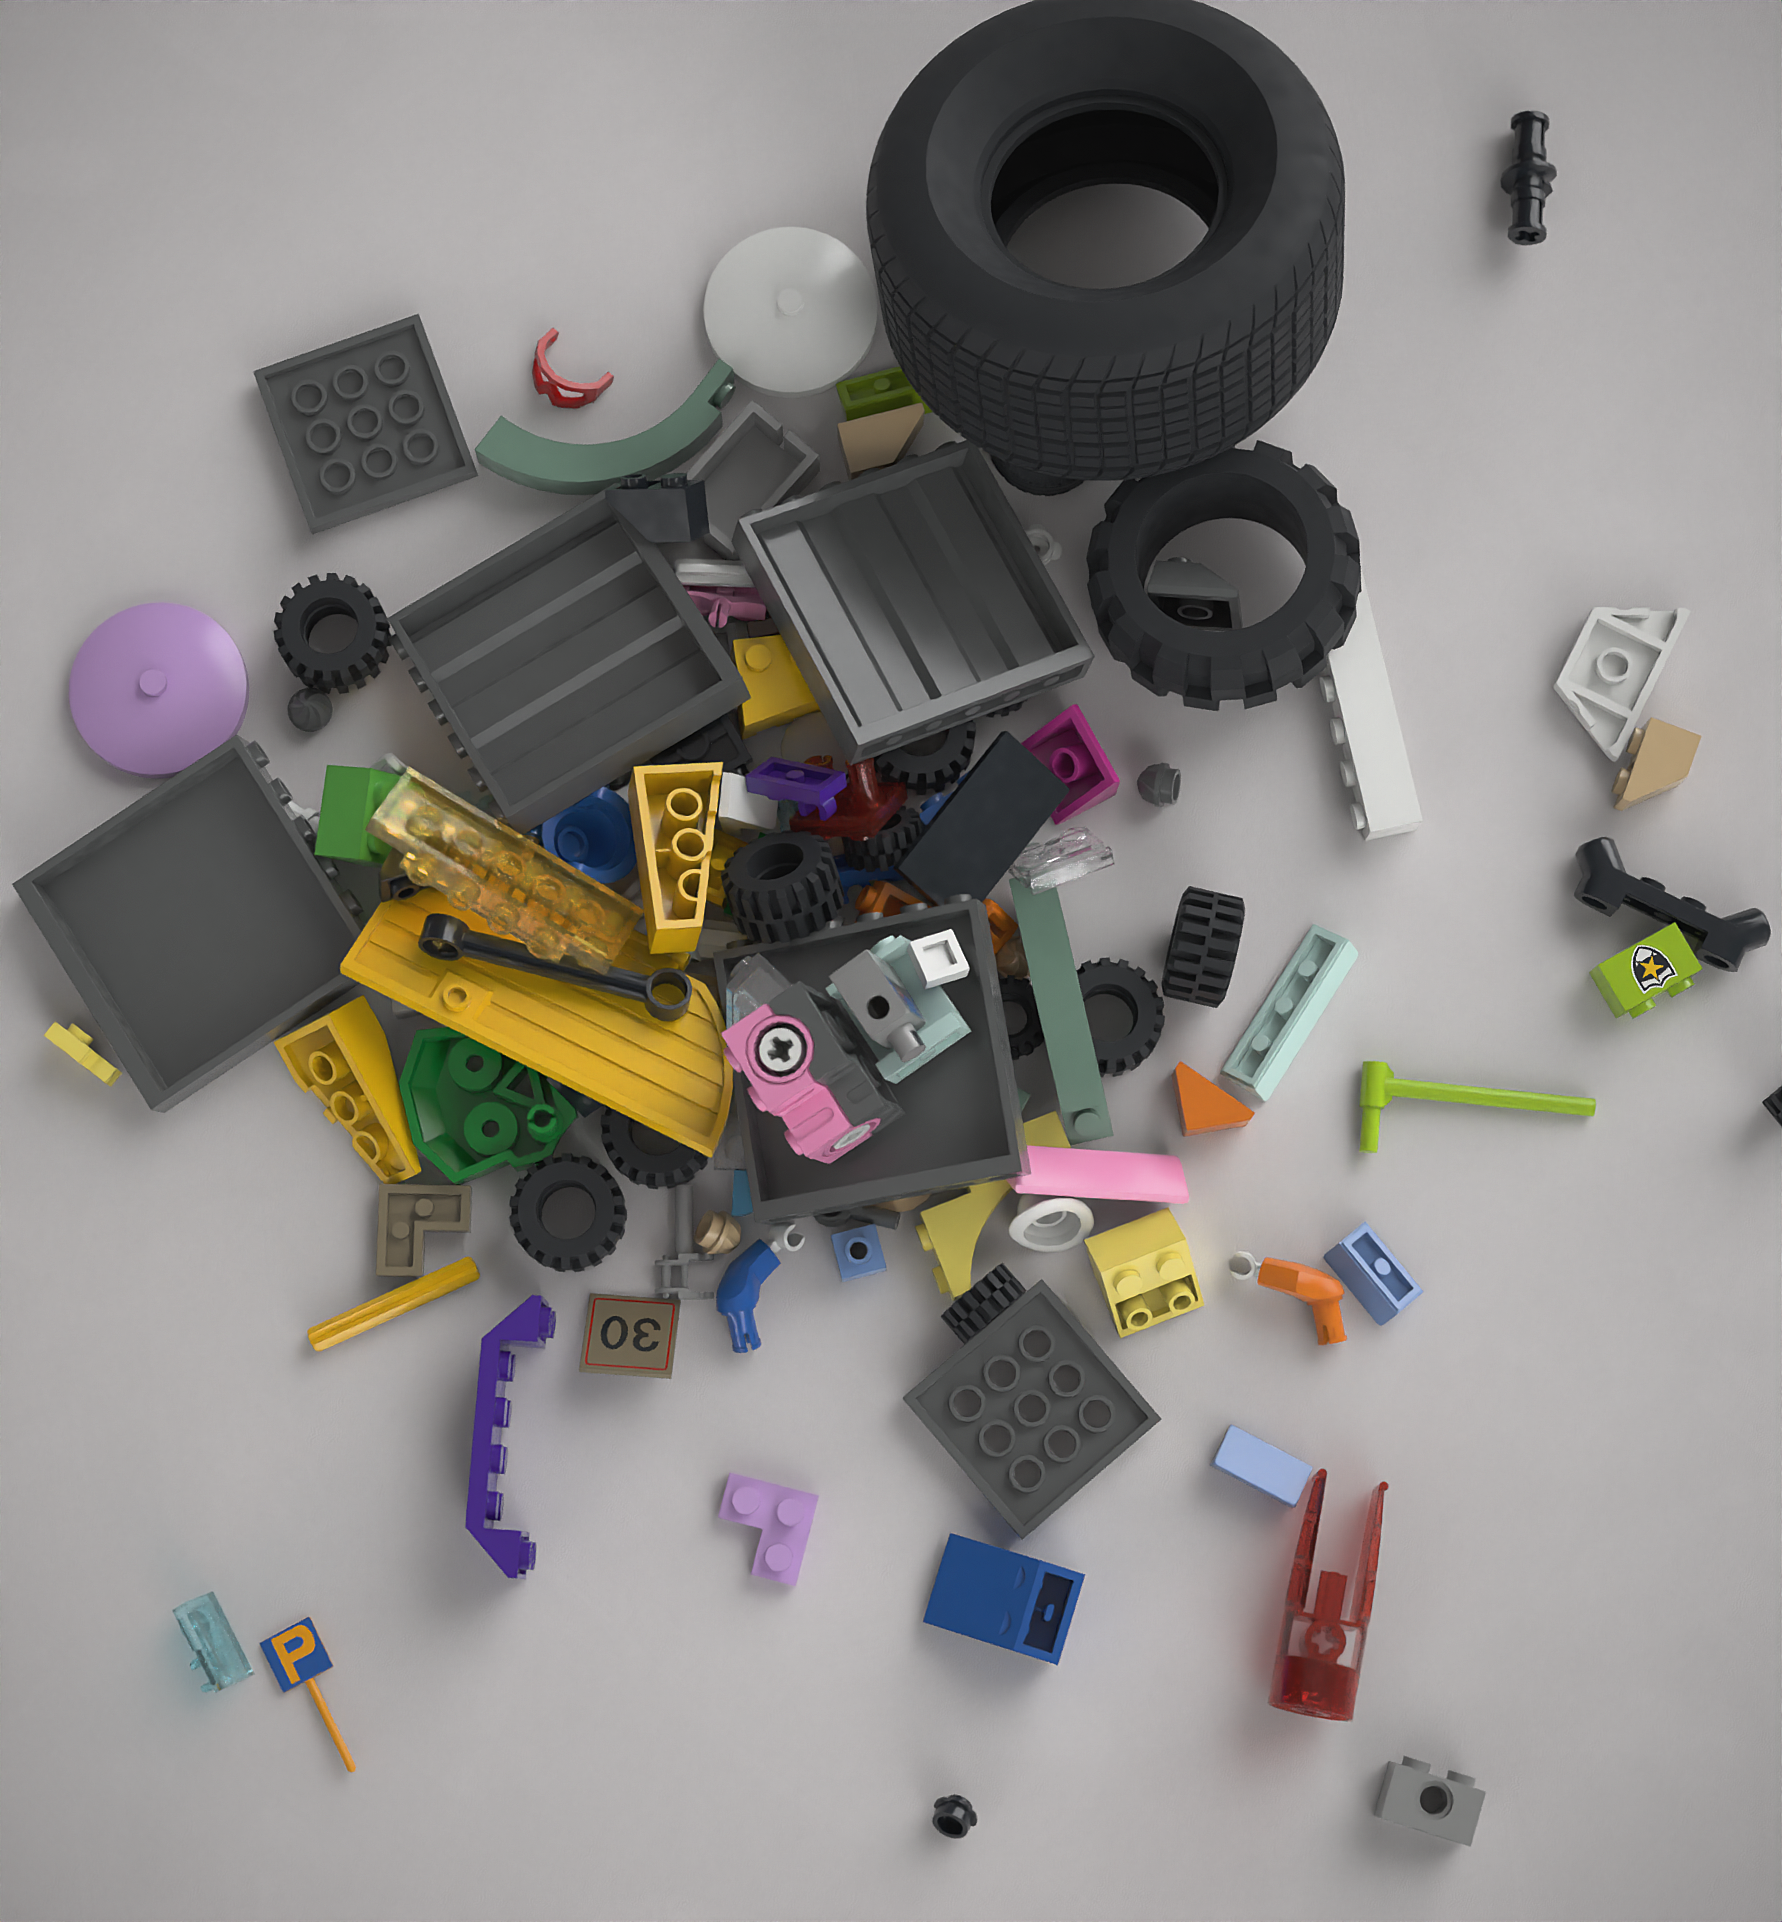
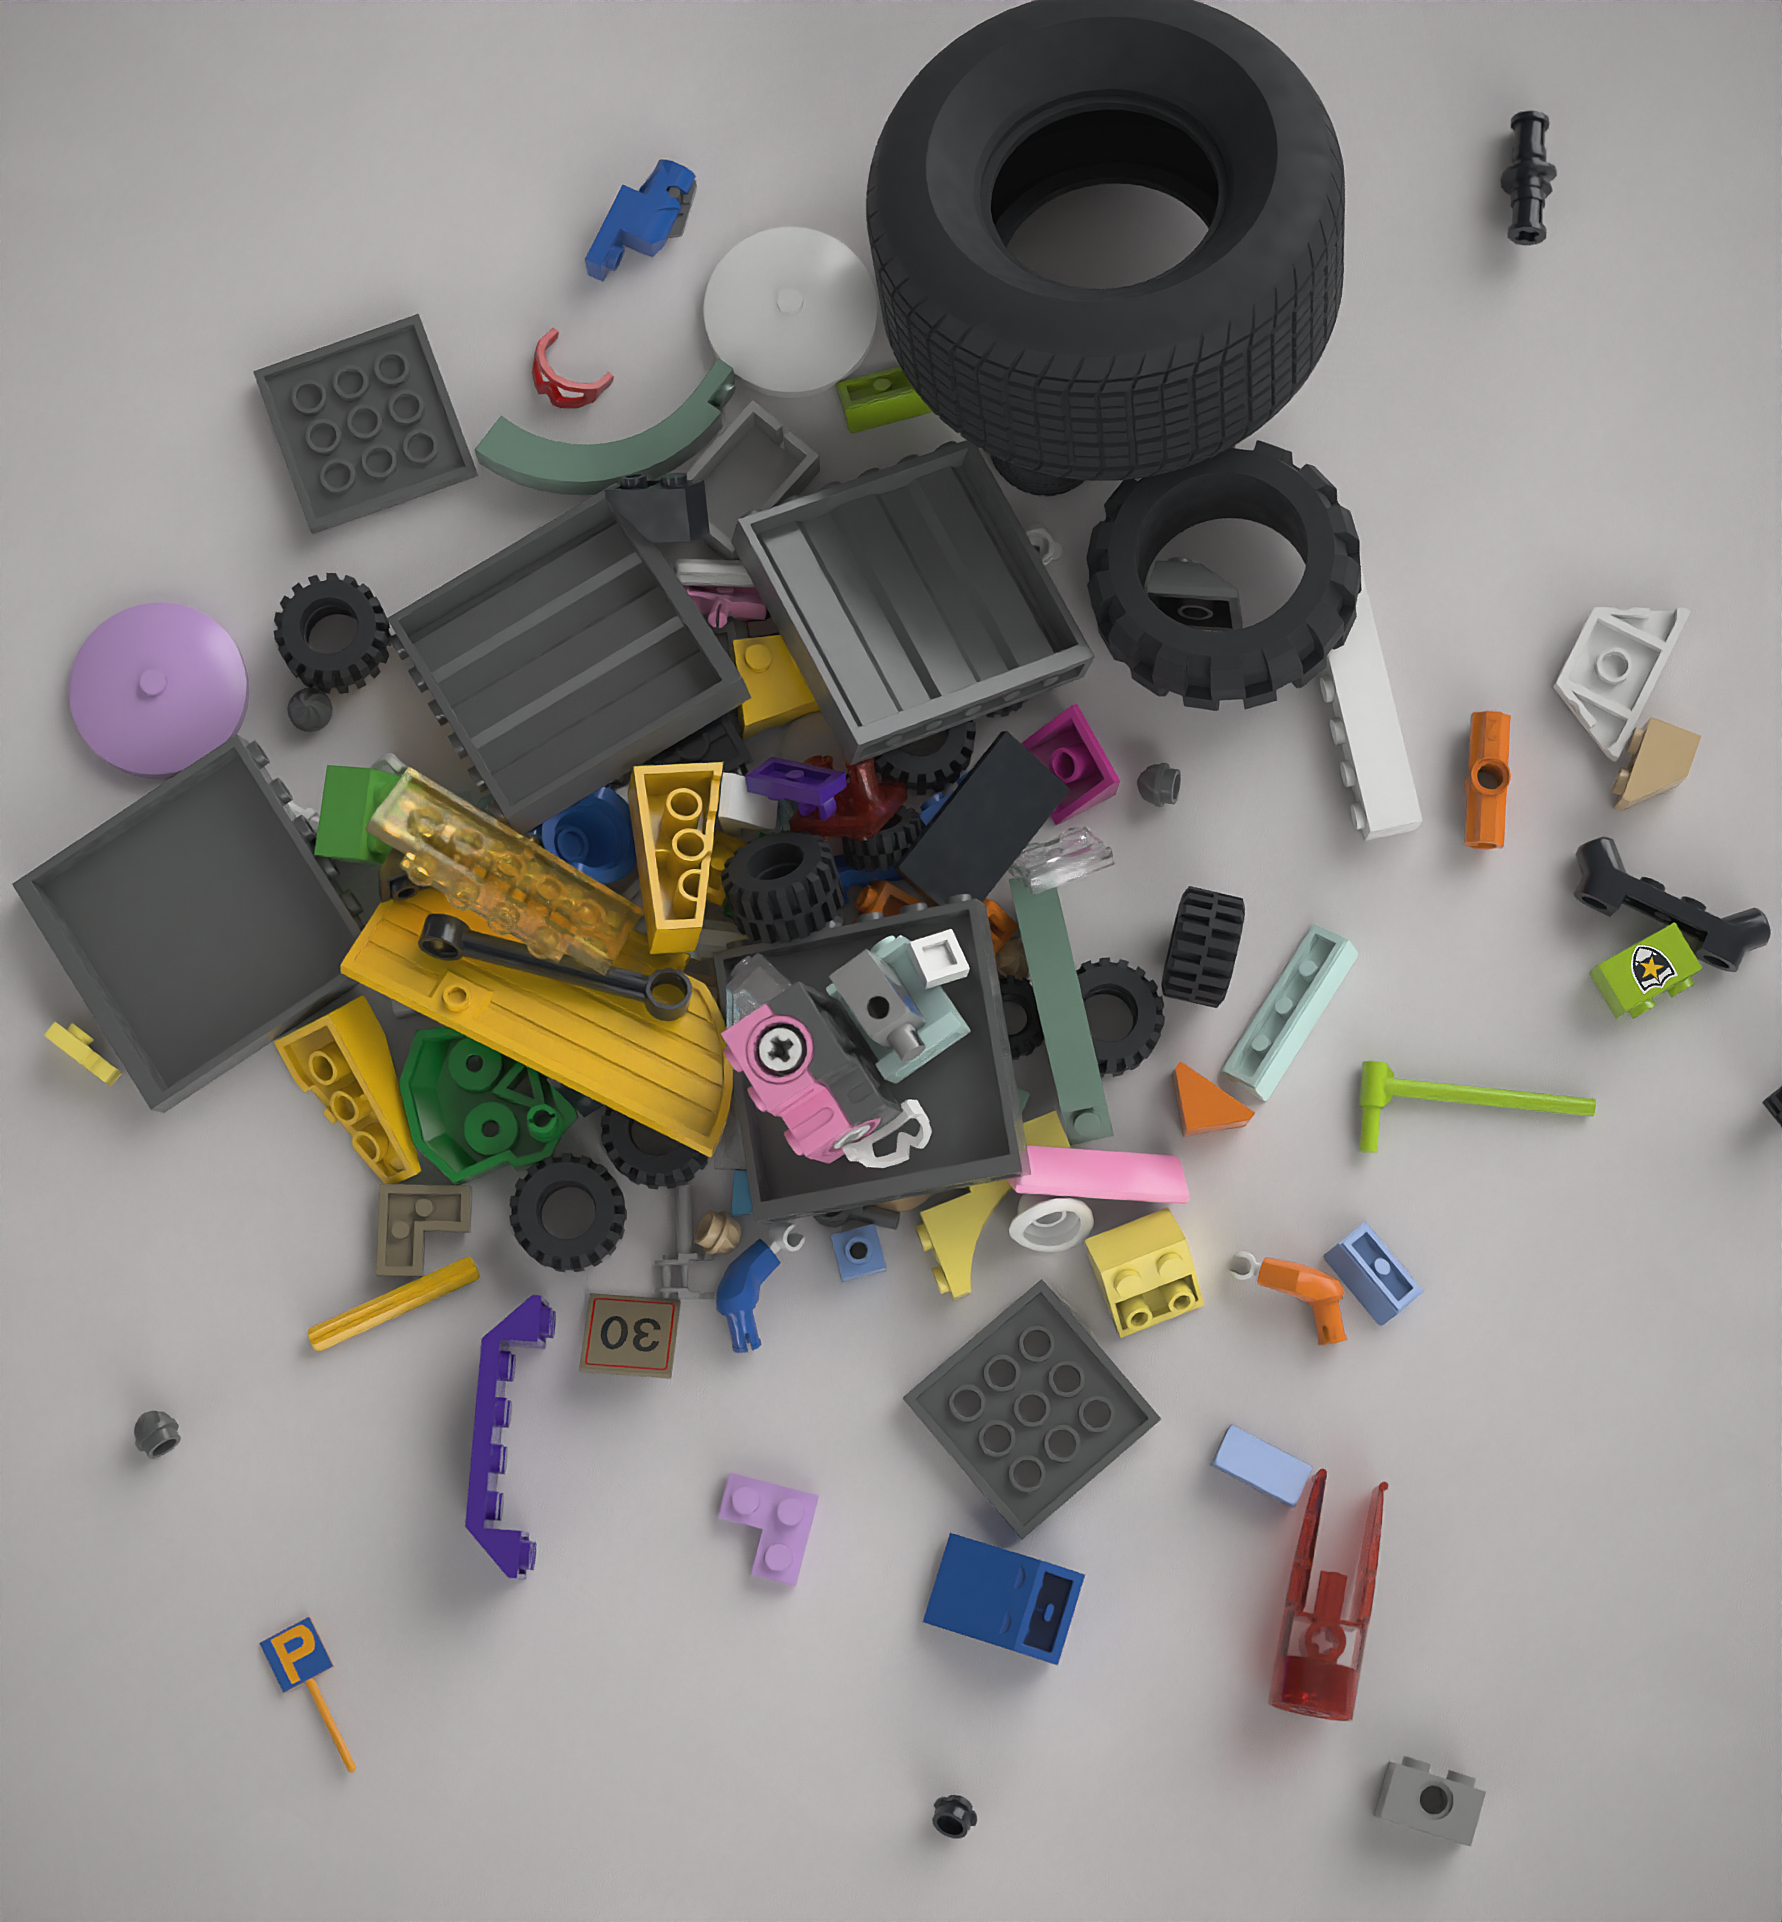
(156, 1433): none -> dark grey plate
(213, 1642): clear light blue plate -> none
(644, 217): none -> blue plate
(863, 1151): none -> white helmet
(878, 438): tan slope -> none
(983, 1303): black tyre -> none
(1487, 753): none -> orange piece

